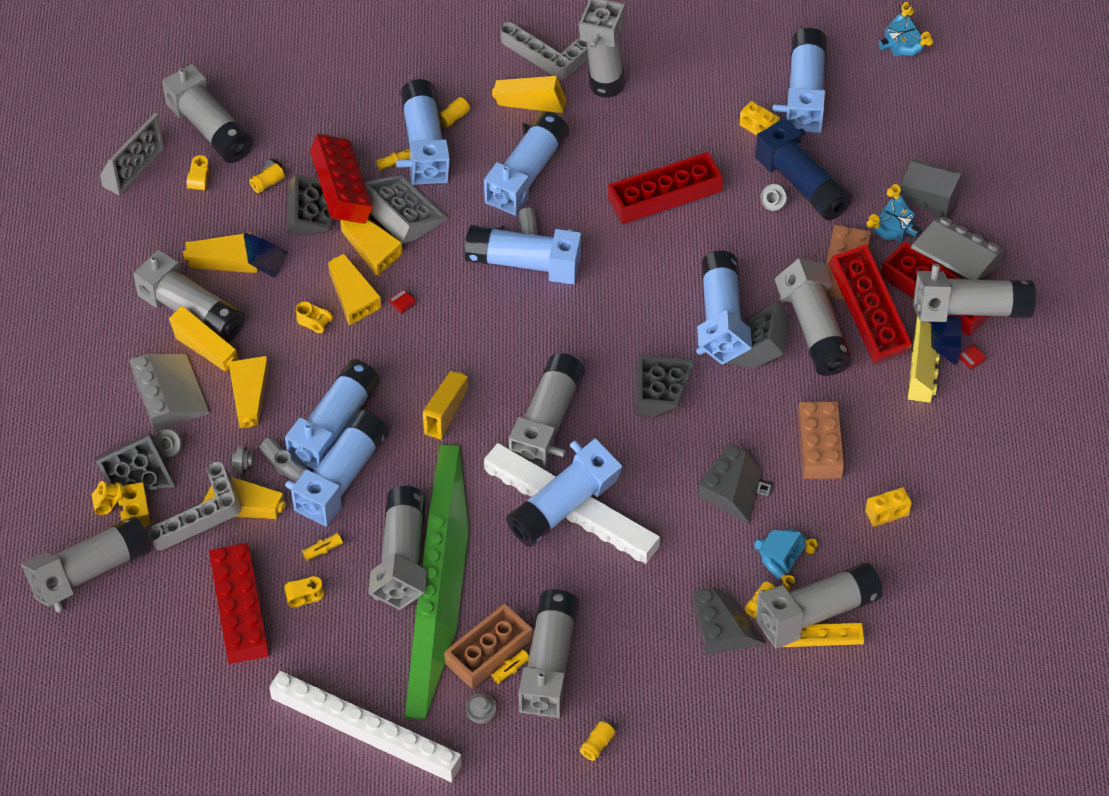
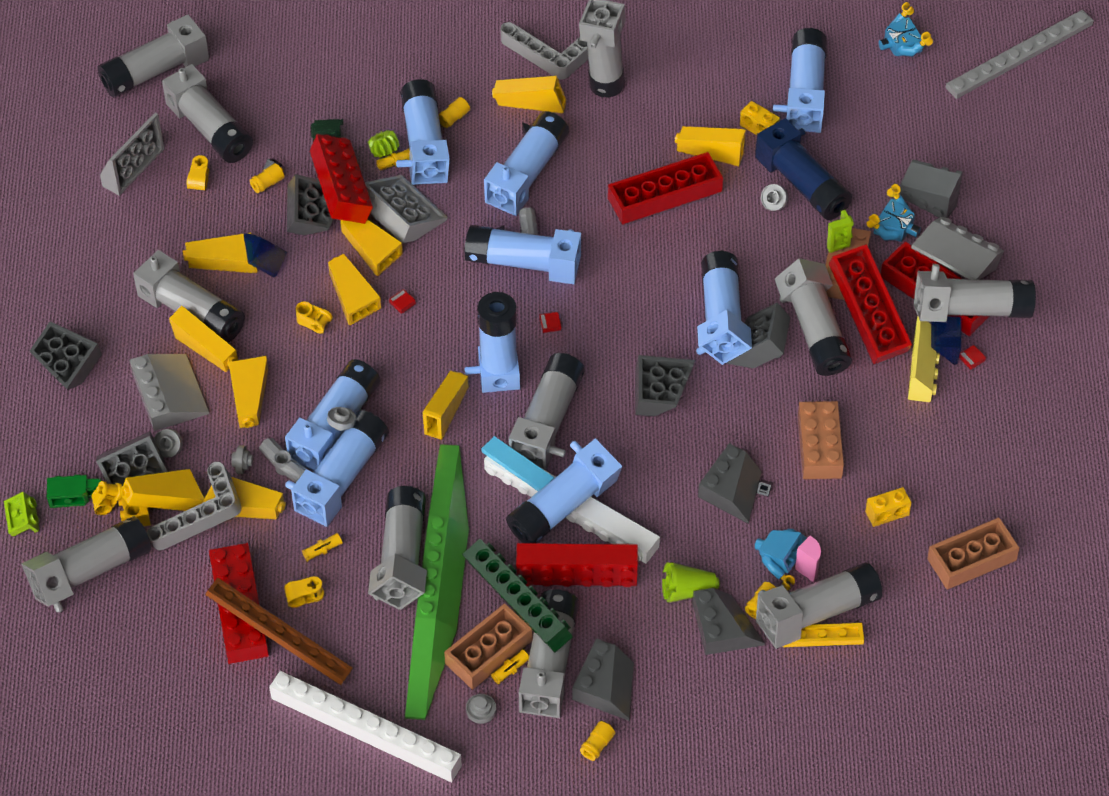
(21, 514): none -> lime bracket
(66, 354): none -> dark grey wedge
(70, 490): none -> green hinge
(163, 490): none -> yellow slope
(181, 45): none -> light grey piece
(279, 631): none -> dark orange plate
(326, 127): none -> clear green piece
(341, 418): none -> light grey plate
(383, 143): none -> lime gear
(497, 346): none -> light blue piece
(516, 464): none -> medium azure tile
(518, 595): none -> dark green brick
(550, 322): none -> red tile
(578, 564): none -> red brick
(605, 680): none -> dark grey wedge
(683, 580): none -> lime cone
(721, 143): none -> yellow slope
(808, 558): none -> bright pink brick
(840, 233): none -> lime bracket
(973, 553): none -> nougat brick
(1019, 54): none -> light grey plate

